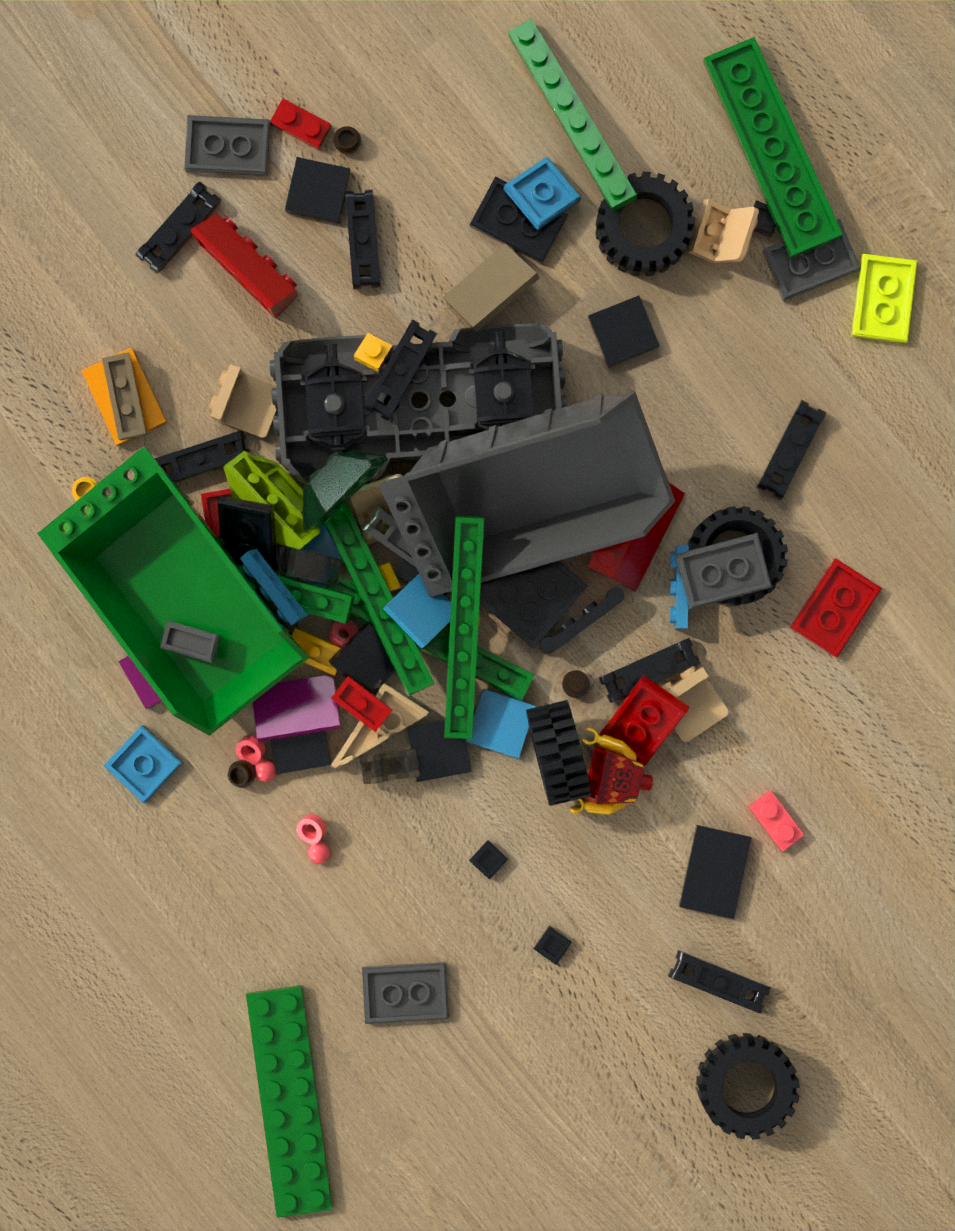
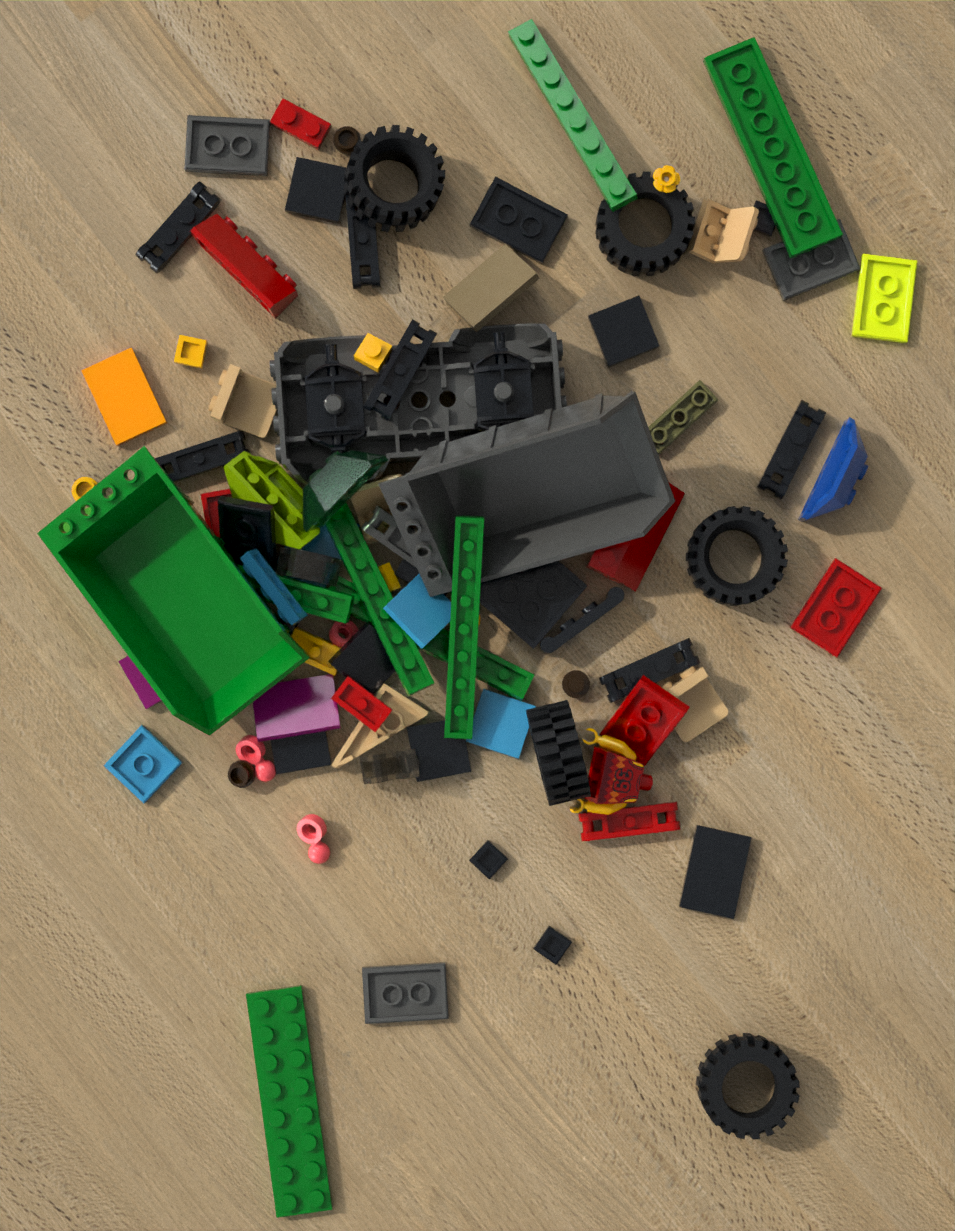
(124, 396): dark tan plate -> none
(190, 351): none -> yellow plate
(190, 641): dark grey tile -> none
(400, 148): none -> black tyre
(542, 193): dark azure tile -> none
(630, 821): none -> red plate
(663, 186): none -> yellow plate
(678, 613): dark azure plate -> none
(690, 406): none -> olive tile
(719, 981): black plate -> none
(723, 571): dark grey tile -> none
(775, 820): coral plate -> none
(838, 474): none -> blue wedge

